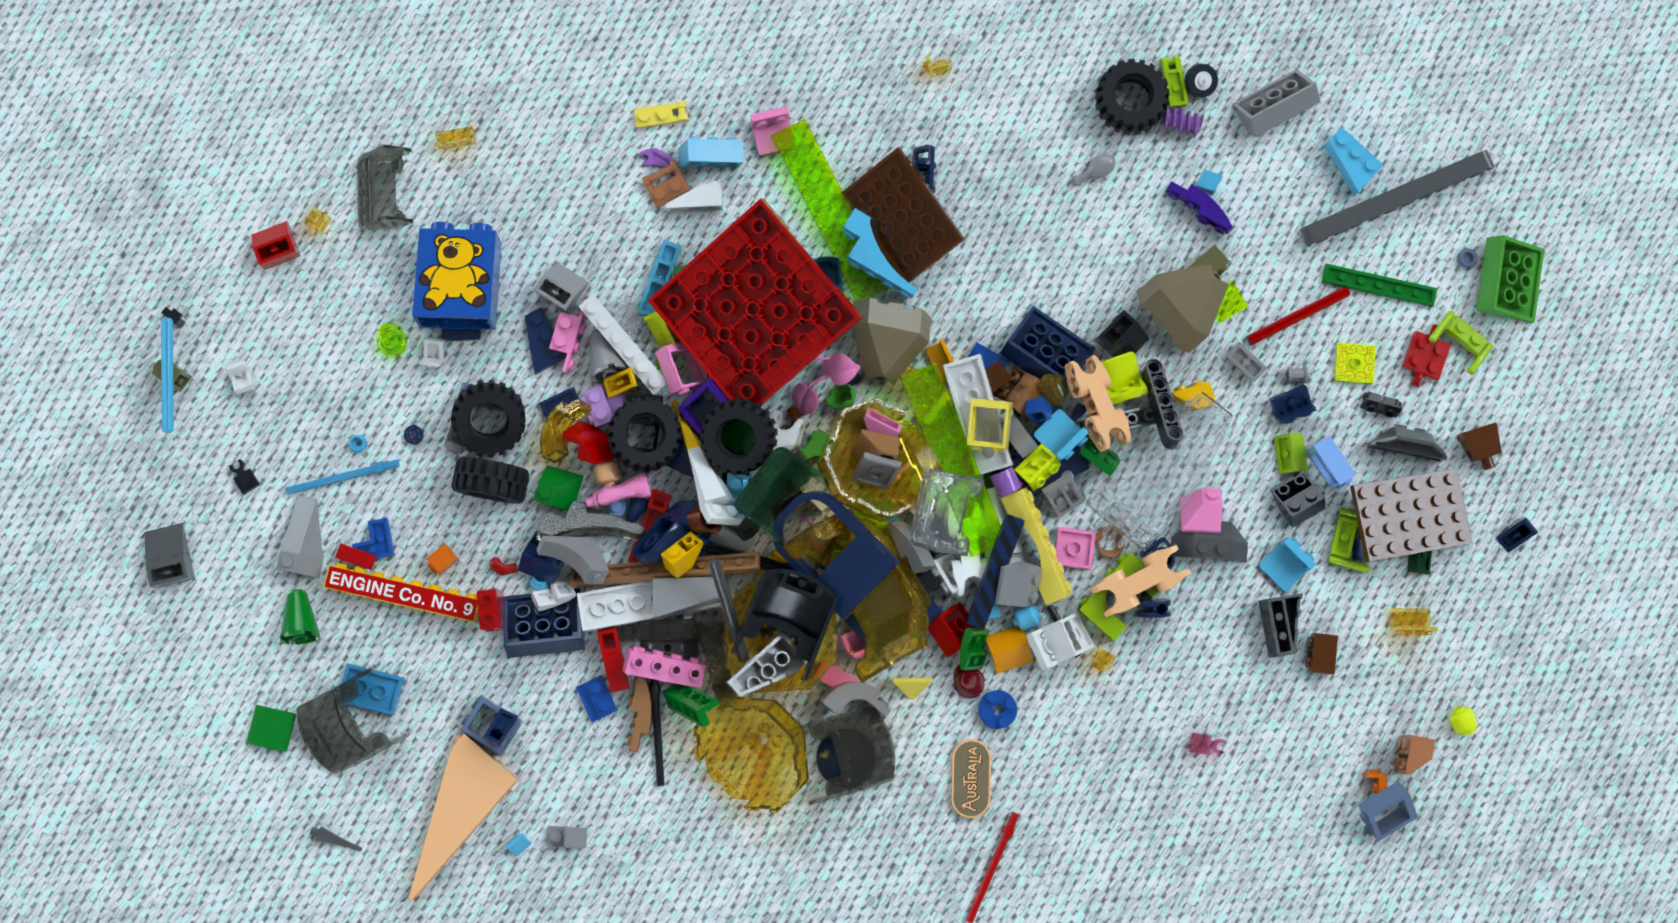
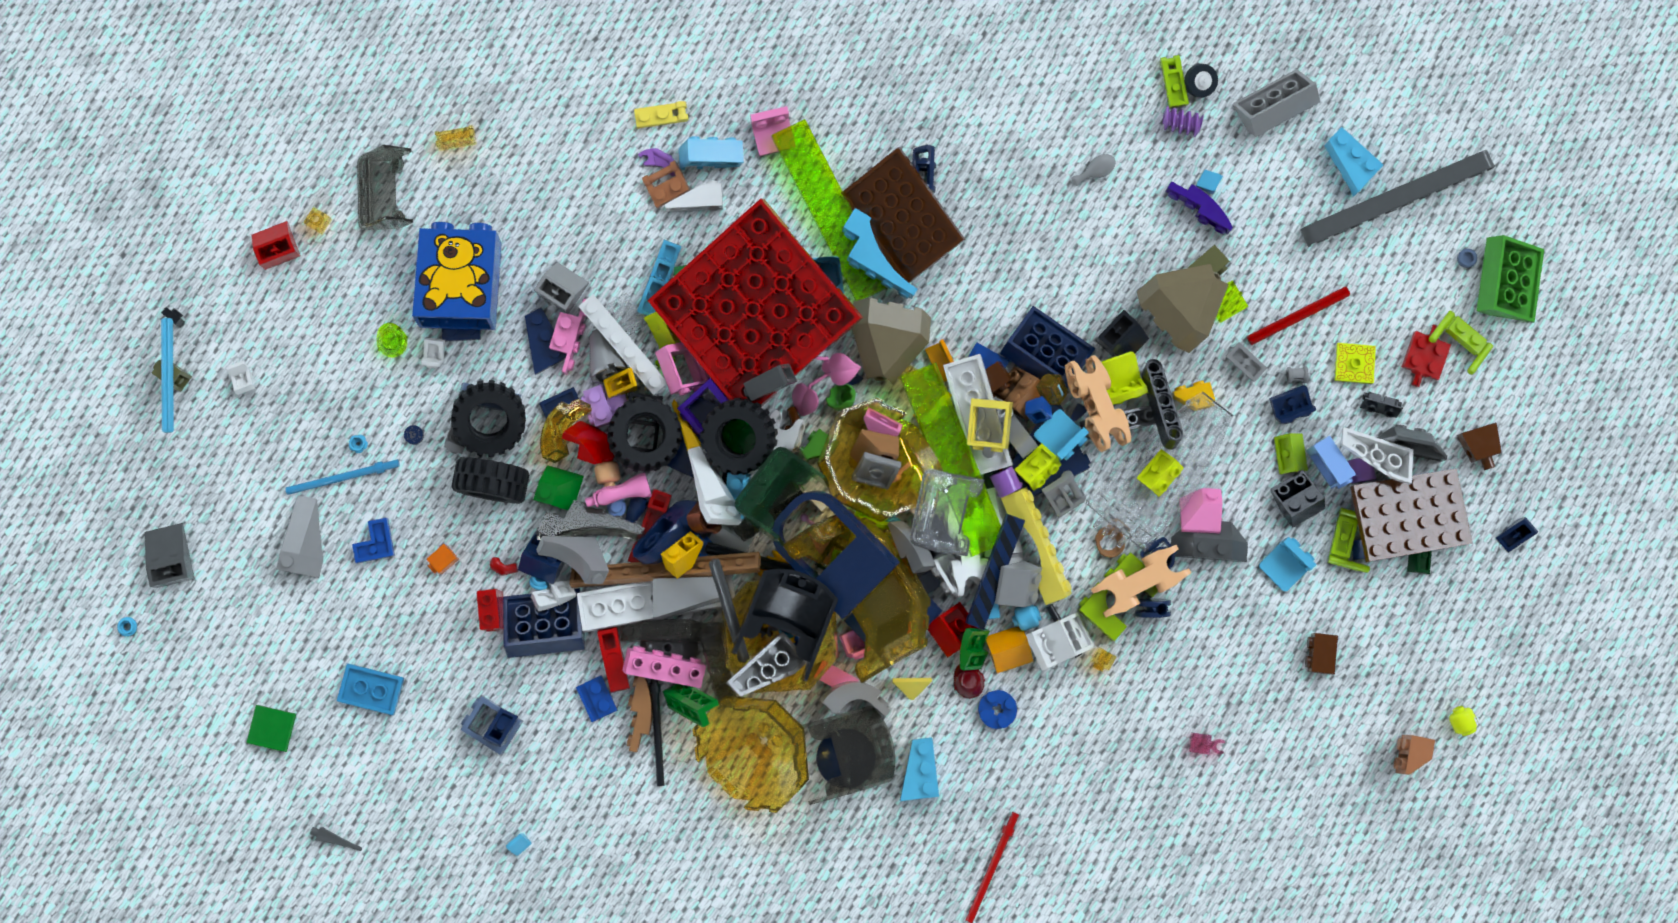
(121, 626): none -> medium azure plate
(246, 479): black plate -> none
(298, 619): green cone -> none
(332, 731): clear smoke windscreen -> none
(355, 556): red sticker -> none
(402, 593): red brick -> none
(467, 795): light nougat slope -> none
(566, 837): light grey slope -> none
(769, 382): none -> dark grey slope
(920, 773): none -> medium azure wedge
(938, 68): clear yellow bracket -> none
(971, 778): dark tan tile -> none
(1075, 547): bright pink plate -> none
(1106, 460): green plate -> none
(1137, 73): black tyre -> none
(1160, 472): none -> neon yellow bracket
(1281, 623): black wedge -> none
(1363, 471): none -> medium lavender piece
(1379, 285): green tile -> none
(1380, 780): orange bracket -> none
(1381, 802): sand blue window -> none
(1383, 455): none -> white wedge
(1411, 620): clear yellow bracket -> none

